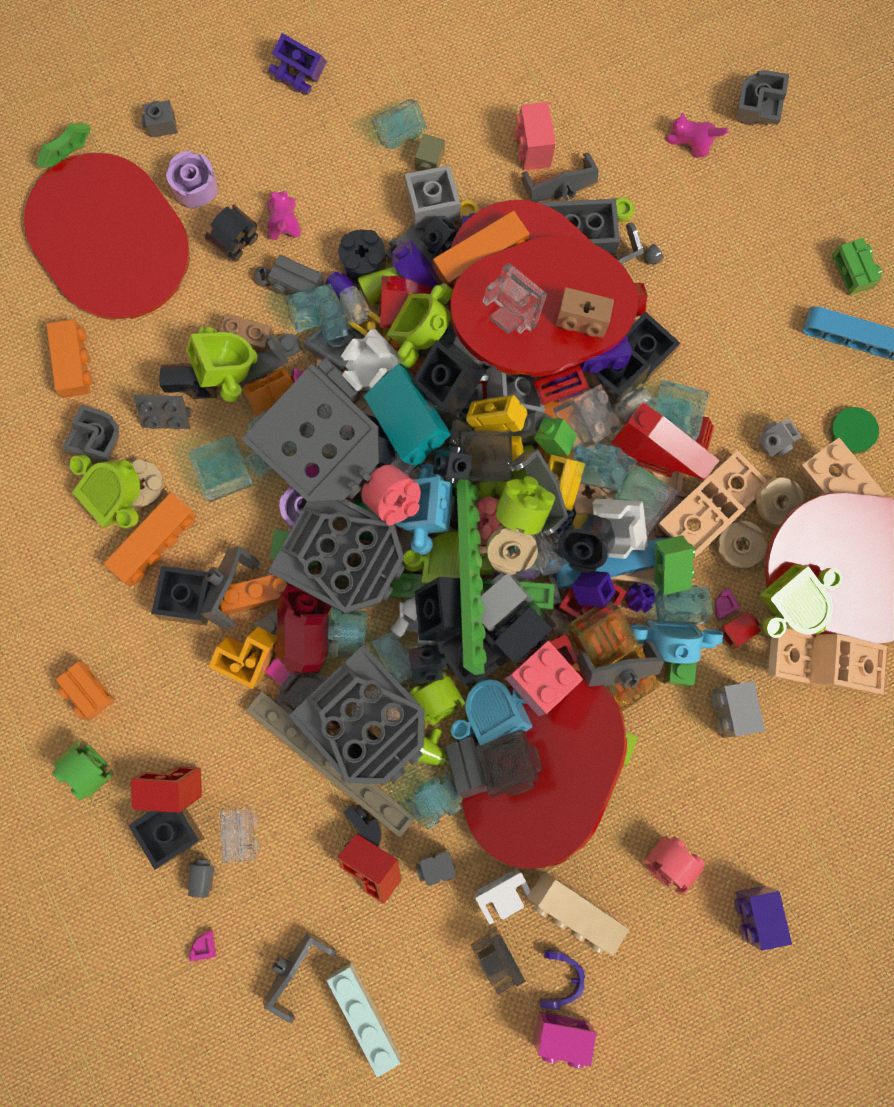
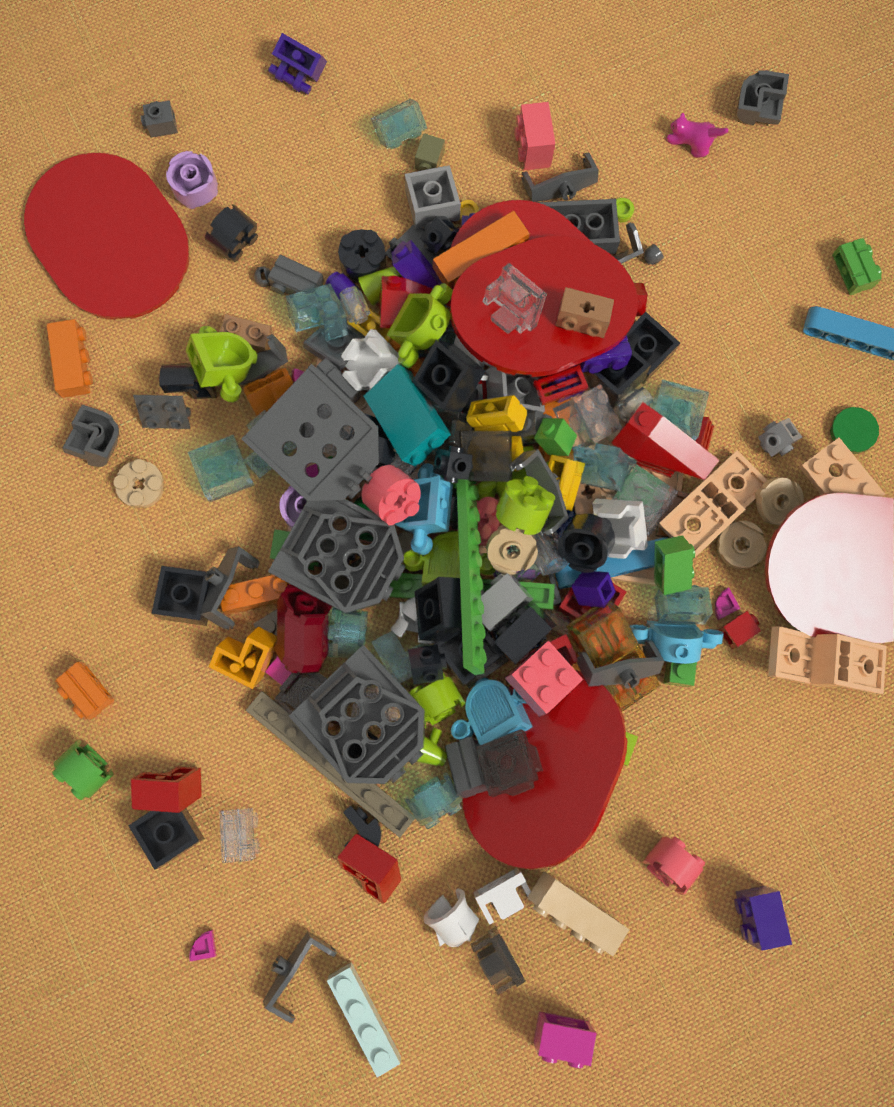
(57, 150): bright green tile -> none
(107, 490): lime piece -> none
(150, 540): orange brick -> none
(200, 878): dark grey brick -> none
(282, 216): dark pink animal -> none
(291, 344): dark grey plate -> none
(435, 867): dark grey brick -> none
(451, 924): none -> white helmet
(555, 1003): dark purple piece -> none
(640, 597): dark purple gear -> none
(737, 710): light grey brick -> none
(800, 601): piece -> none

